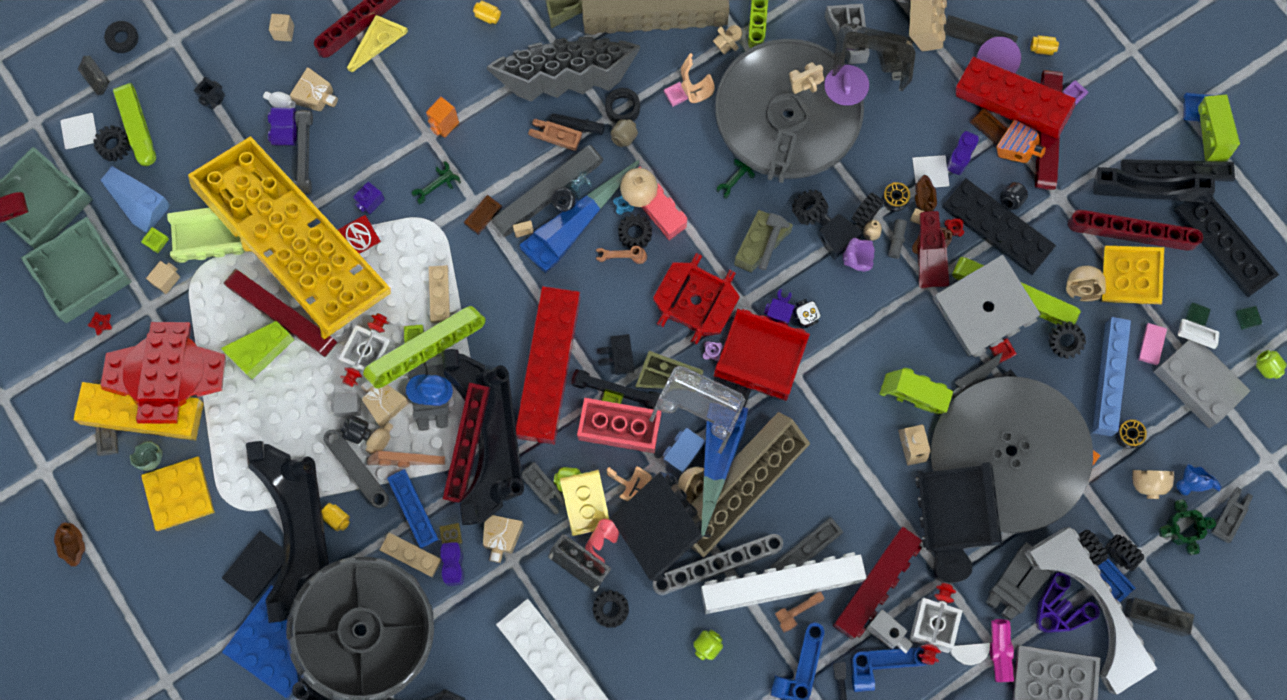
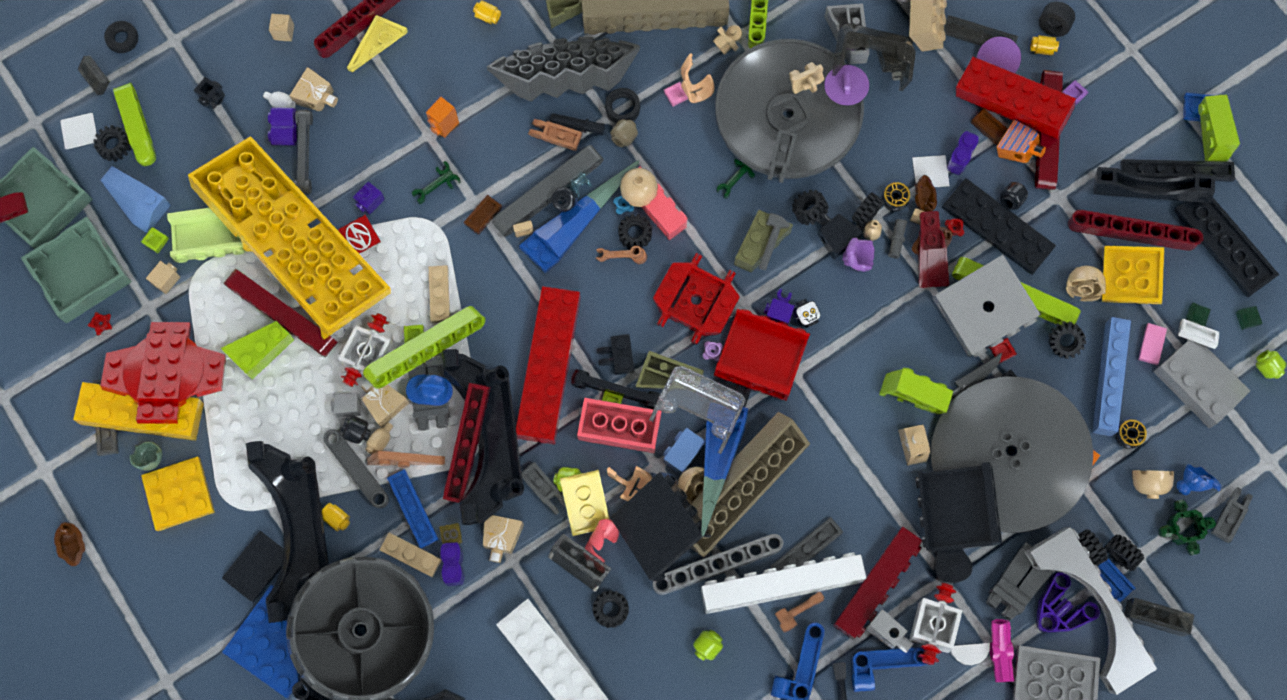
(1057, 19): none -> black tyre

